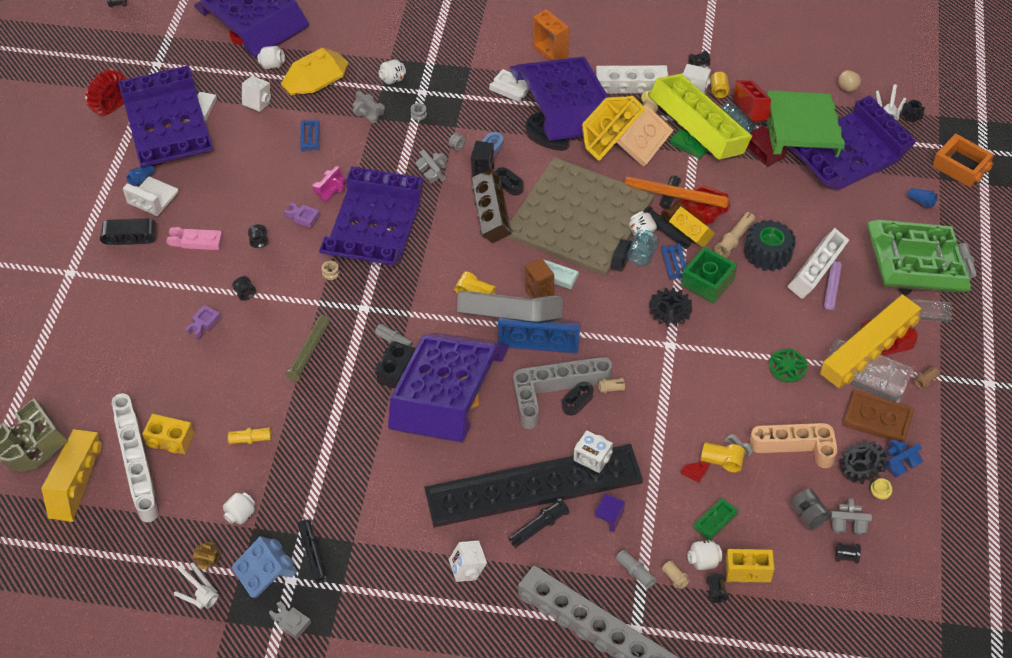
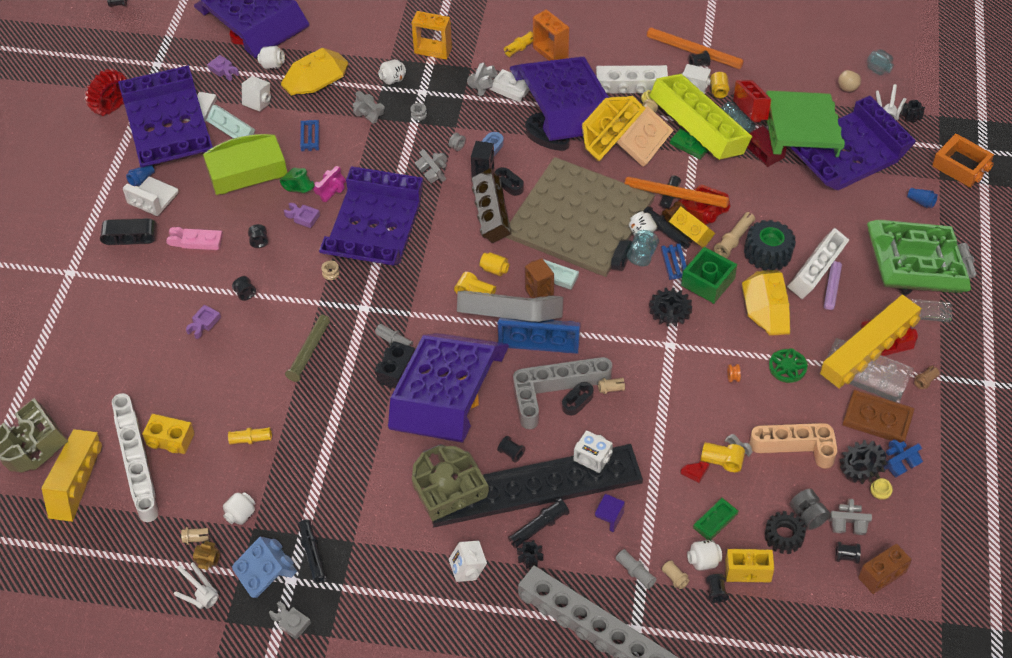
(193, 535): none -> tan pin
(222, 66): none -> medium lavender plate
(228, 123): none -> light aqua plate
(244, 162): none -> lime piece
(297, 181): none -> green piece
(427, 46): none -> light orange window
(445, 491): none -> olive connector
(482, 78): none -> light grey hips
(494, 264): none -> yellow brick
(511, 449): none -> black bush
(519, 44): none -> yellow pin
(530, 554): none -> black gear
(694, 47): none -> orange axle
(733, 373): none -> orange bush
(767, 301): none -> yellow wedge
(789, 522): none -> black tyre
(880, 62): none -> clear light blue head
(884, 568): none -> dark orange brick

